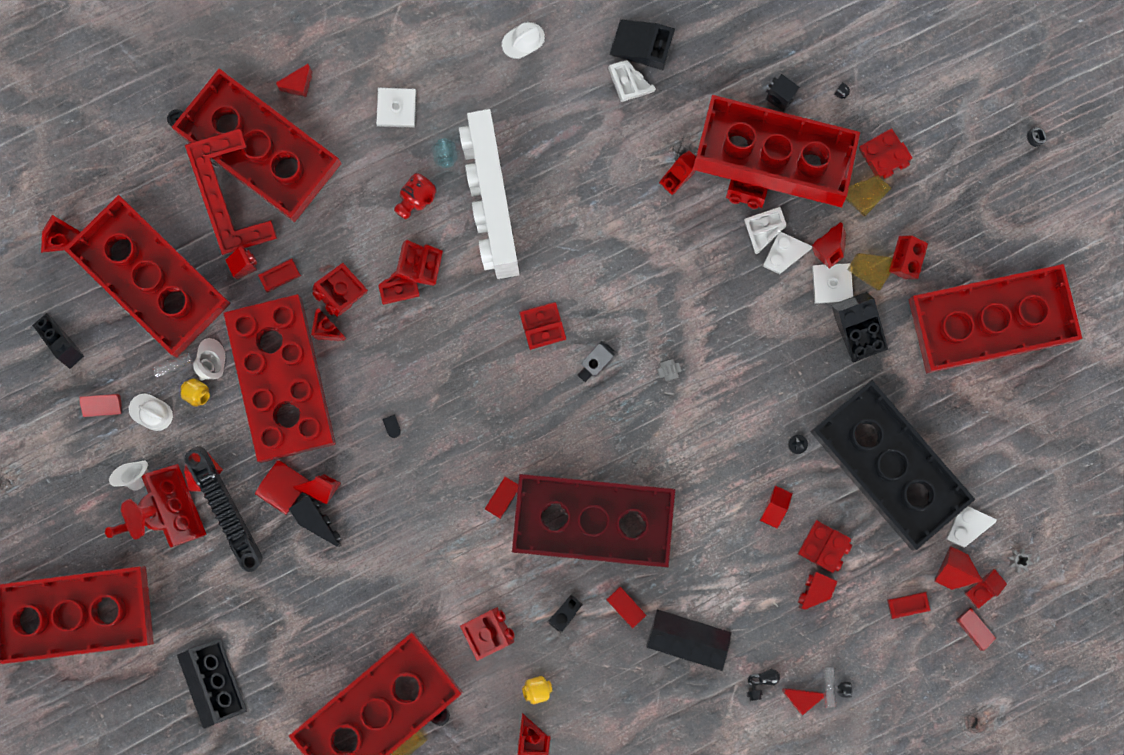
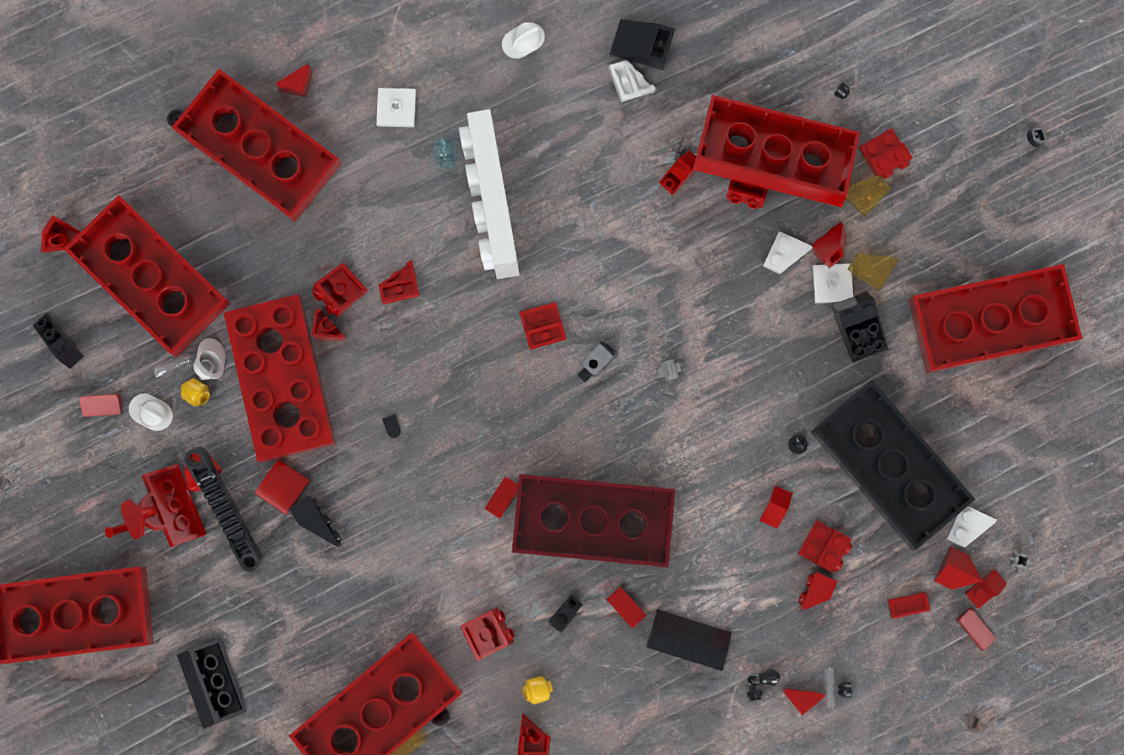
(129, 475): white piece -> none
(200, 156): red plate -> none
(241, 263): red slope -> none
(279, 275): red tile -> none
(320, 488): red slope -> none
(416, 195): red piece -> none
(419, 263): red slope -> none
(765, 227): white wing -> none
(781, 92): black brick -> none
(908, 257): red brick -> none

